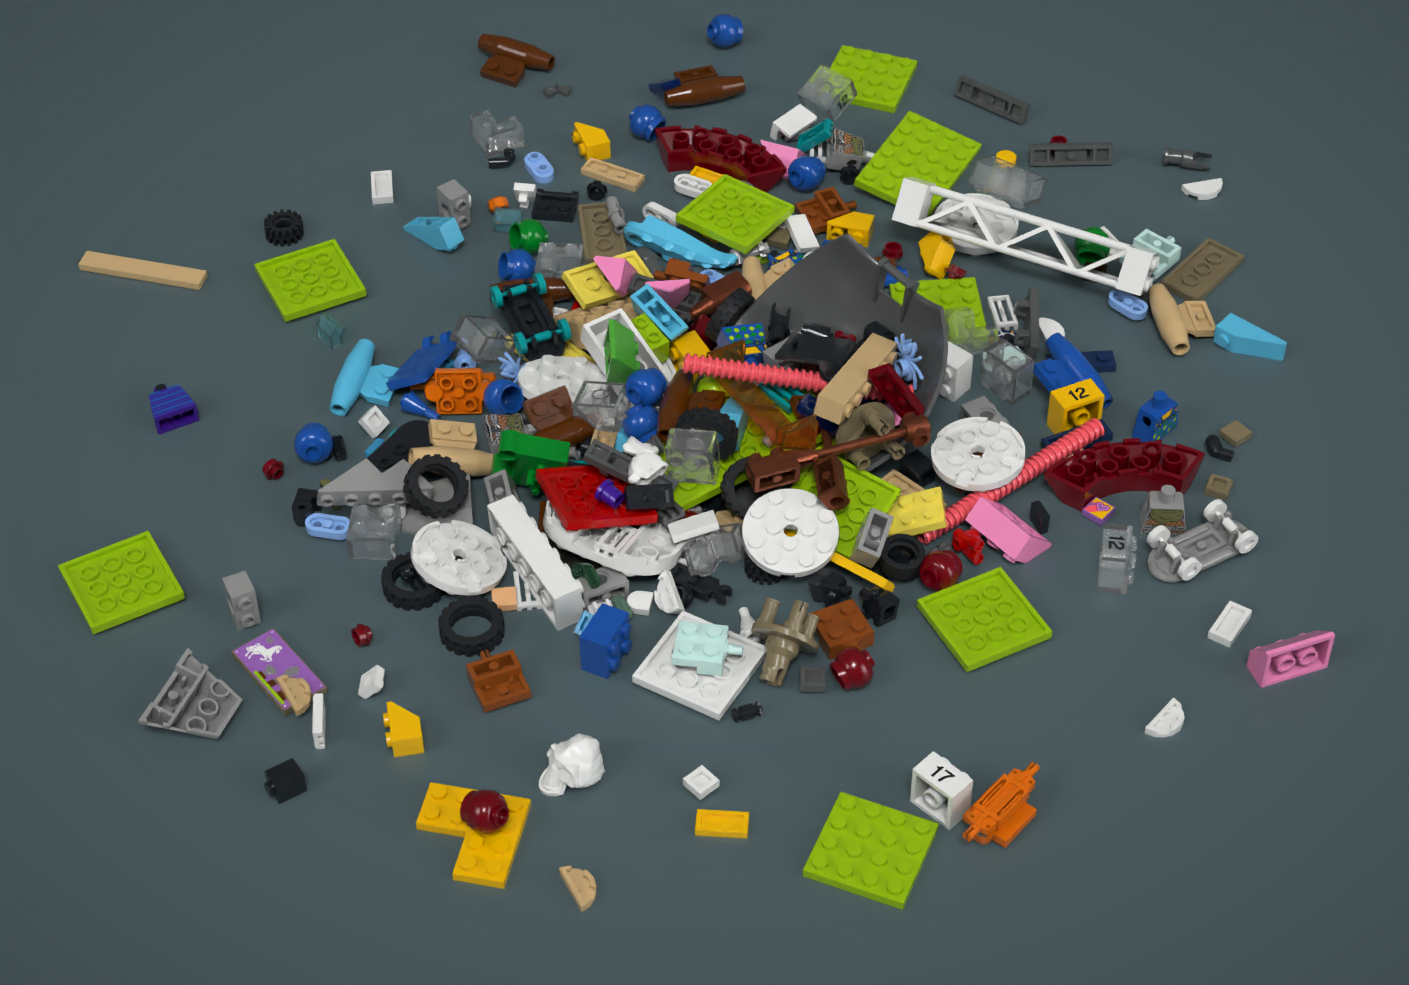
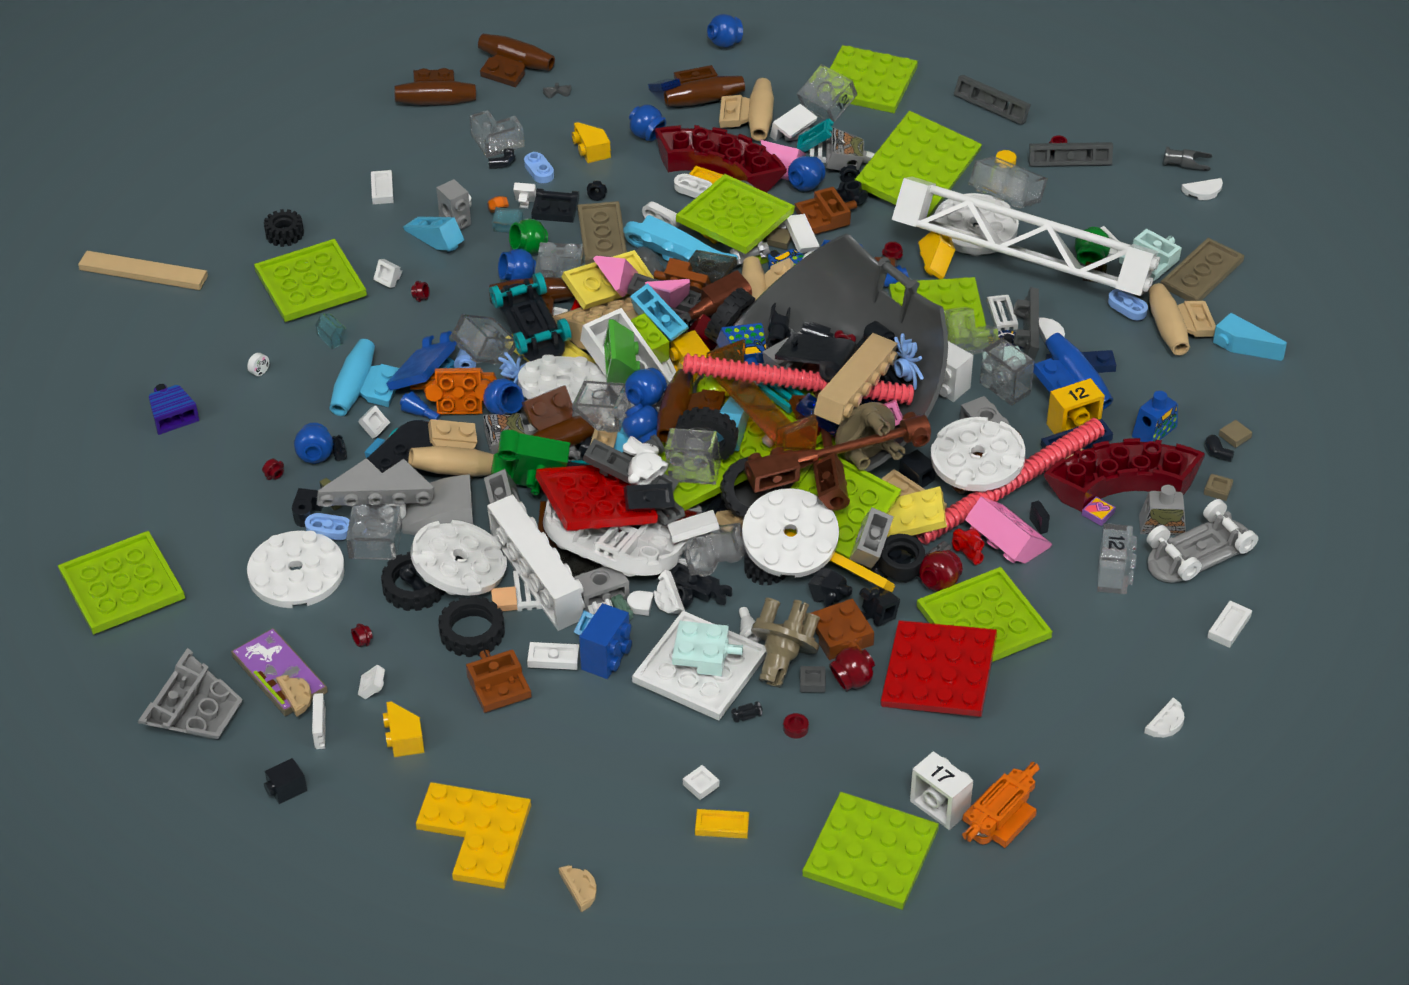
(241, 600): light grey brick -> none
(258, 364): none -> white tile
(316, 580): none -> white plate
(387, 273): none -> white tile
(420, 291): none -> dark red plate
(435, 88): none -> reddish brown plate
(448, 469): black tyre -> none
(484, 811): dark red piece -> none
(553, 655): none -> white plate
(572, 764): white head -> none
(586, 571): clear green arm -> none
(609, 494): dark purple piece -> none
(613, 174): tan tile -> none
(615, 214): light grey pin -> none
(712, 264): none -> clear smoke plate
(755, 110): none -> tan plate
(795, 725): none -> dark red tile
(852, 191): none -> black plate
(856, 224): yellow slope -> none
(895, 390): dark red plate -> none
(939, 668): none -> red plate
(955, 272): dark red plate -> none
(1290, 657): bright pink slope -> none

